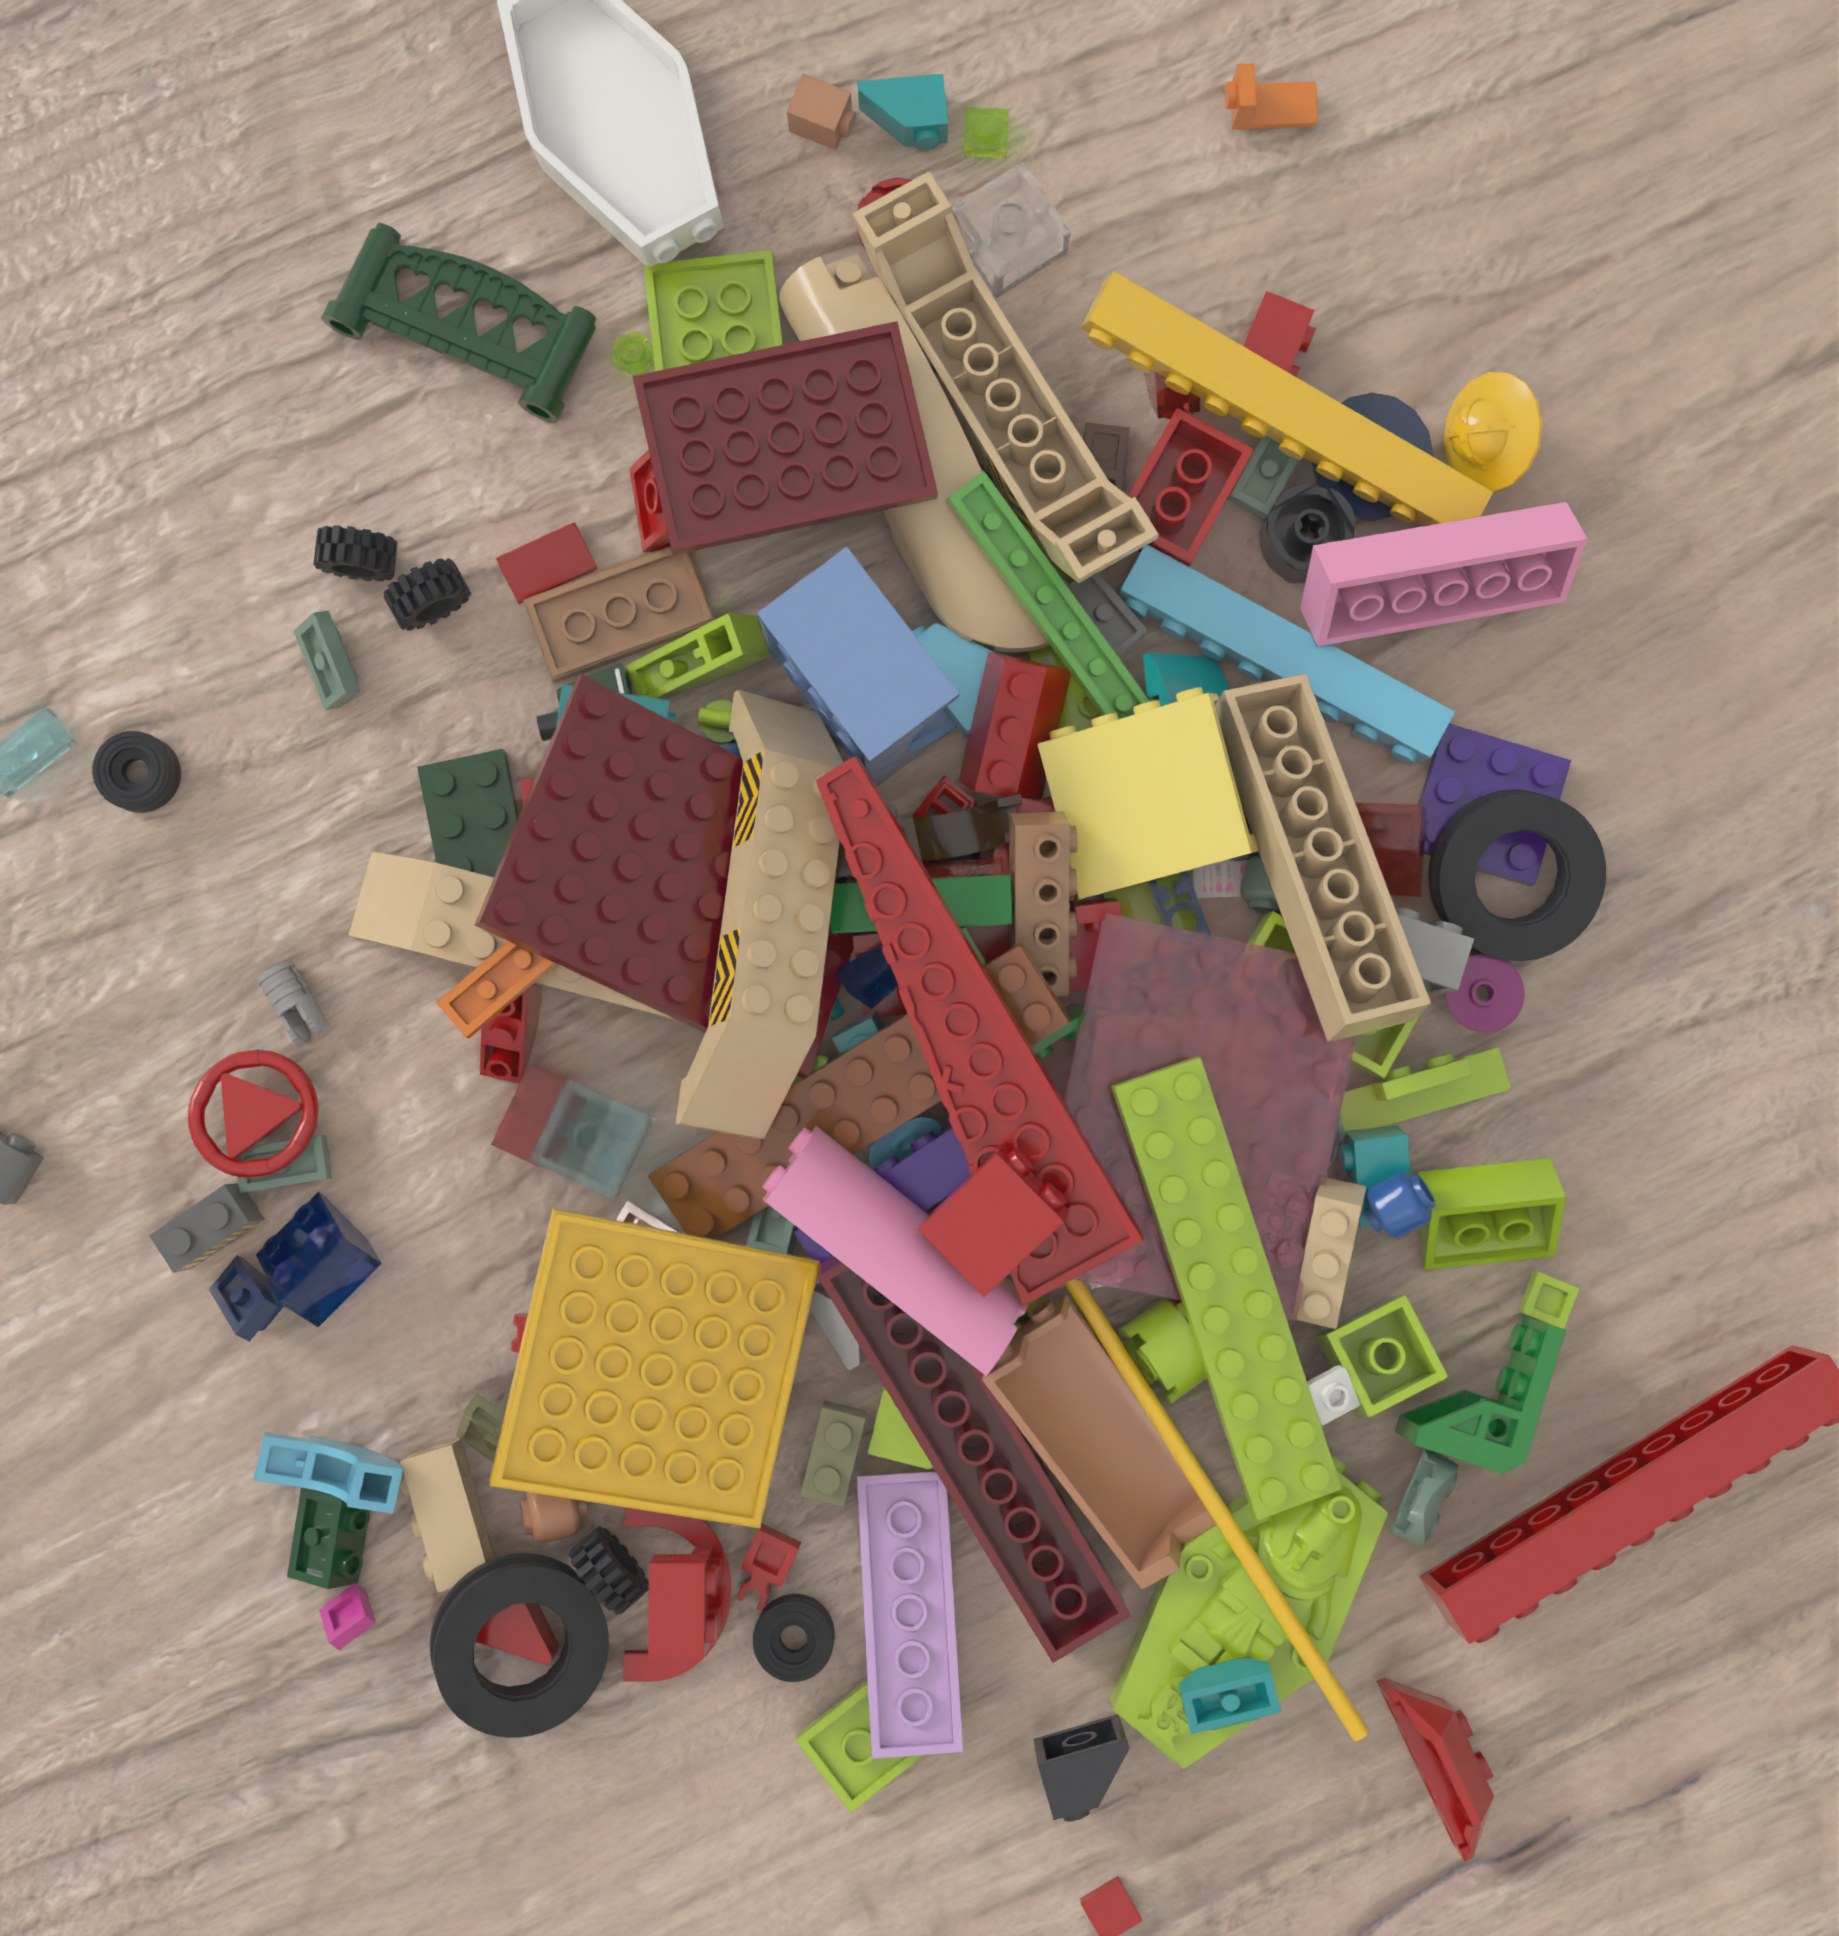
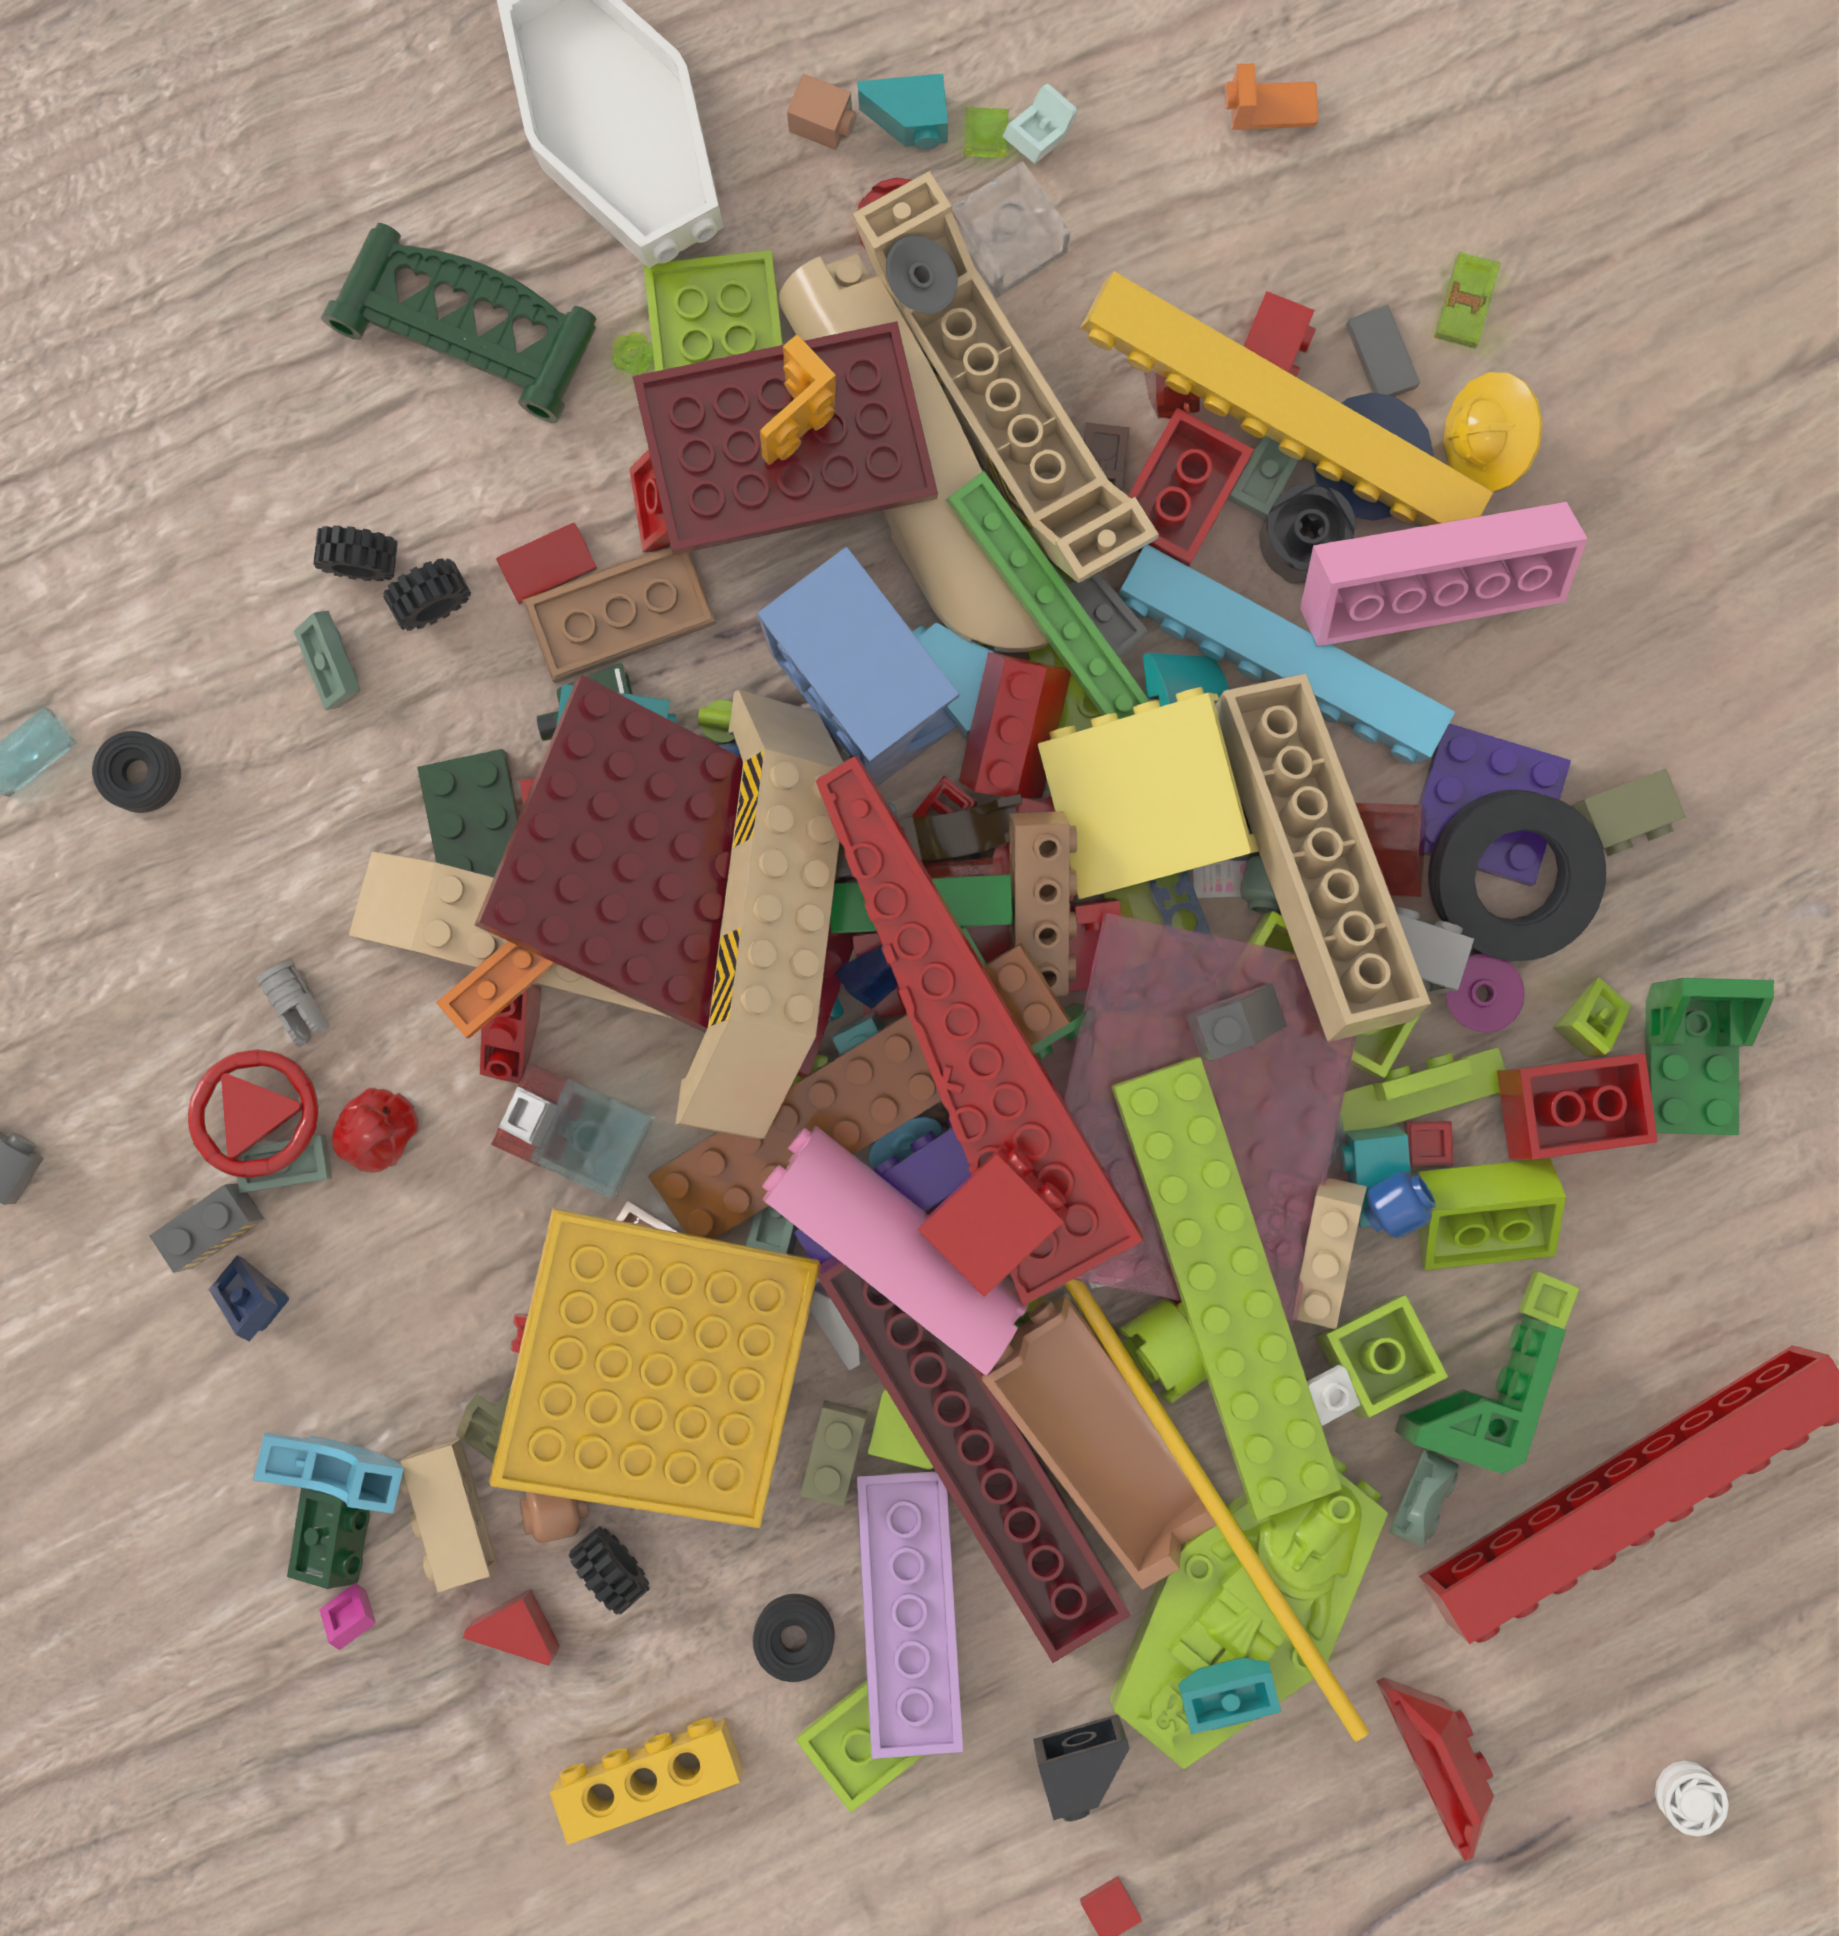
(317, 1260): clear blue slope -> none
(374, 1130): none -> red hair
(528, 1116): none -> light grey tile
(548, 1699): black tyre -> none
(586, 1815): none -> yellow brick
(685, 1600): red piece -> none
(700, 657): lime slope -> none
(768, 1561): red plate -> none
(813, 392): none -> light orange bracket
(932, 267): none -> dark grey piece
(1041, 125): none -> light aqua bracket
(1236, 1022): none -> dark grey slope
(1382, 352): none -> dark grey tile
(1430, 1143): none -> red tile
(1467, 300): none -> clear neon green tile
(1577, 1106): none -> red brick
(1594, 1019): none -> lime slope
(1631, 810): none -> olive brick
(1691, 1798): none -> white wheel
(1695, 1046): none -> green bracket

